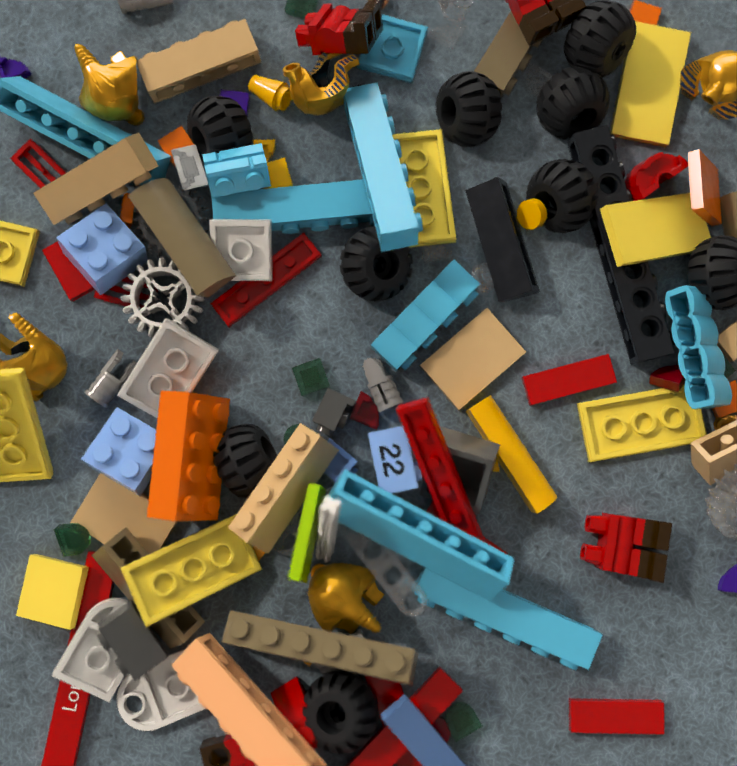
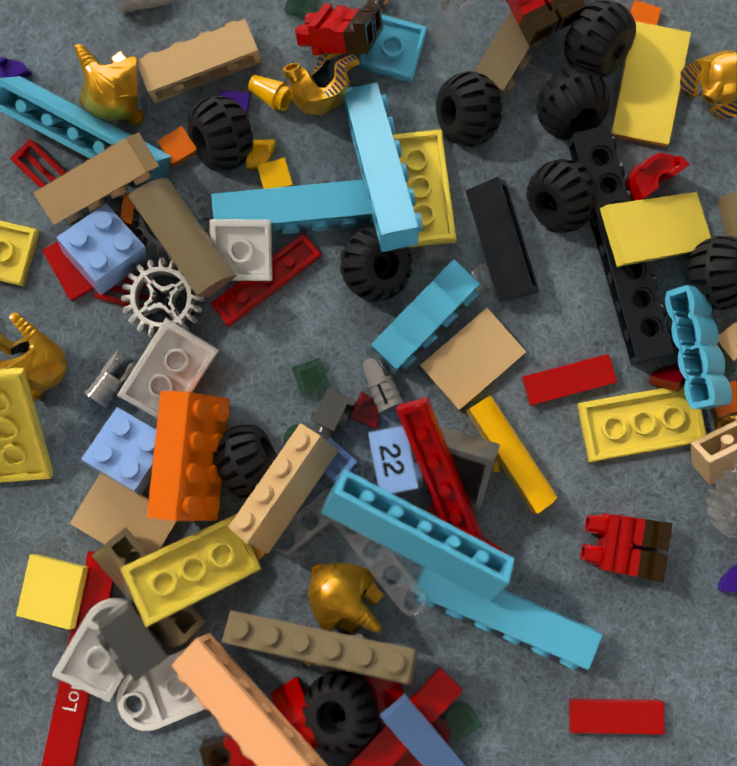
(72, 538): clear green tile -> none
(189, 167): sticker -> none
(236, 170): medium azure brick -> none
(307, 533): lime tile -> none
(327, 528): white axle -> none
(531, 214): yellow tile -> none
(704, 188): orange tile -> none

